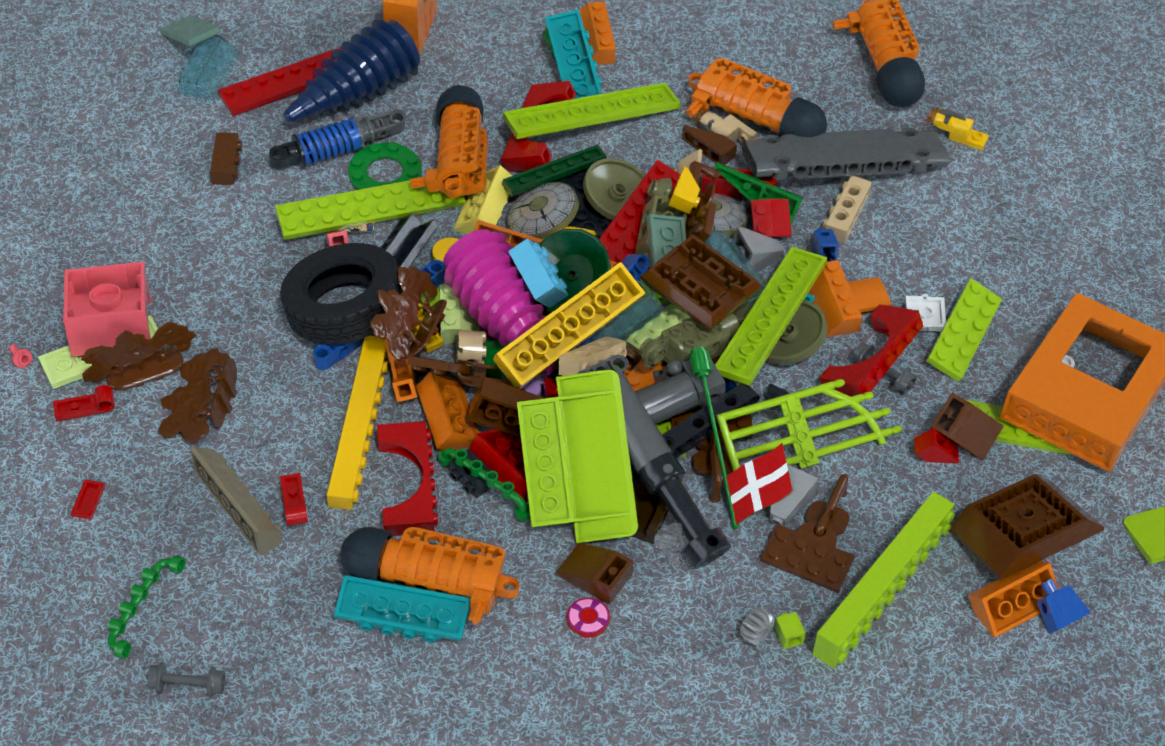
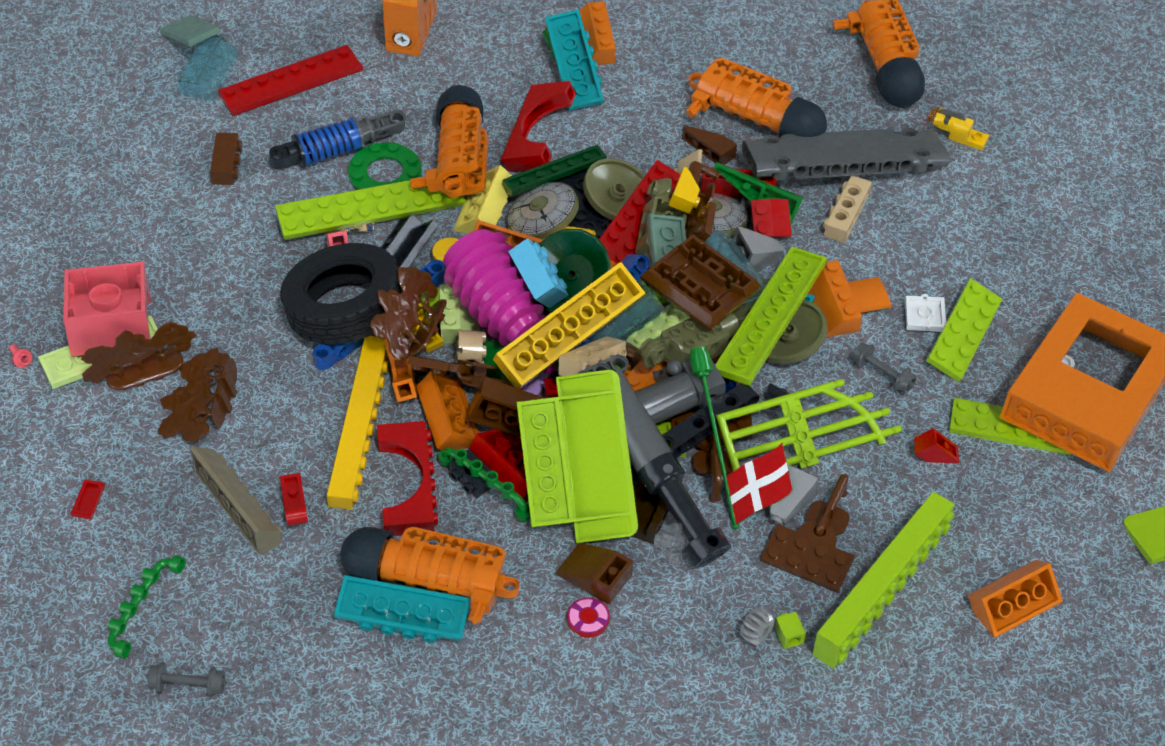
(85, 405): red plate -> none
(358, 70): dark blue cone -> none
(591, 110): lime plate -> none
(729, 126): tan plate -> none
(825, 242): blue torso -> none
(901, 327): red arch -> none
(967, 426): reddish brown slope -> none
(1008, 540): reddish brown slope -> none
(1060, 606): blue torso -> none

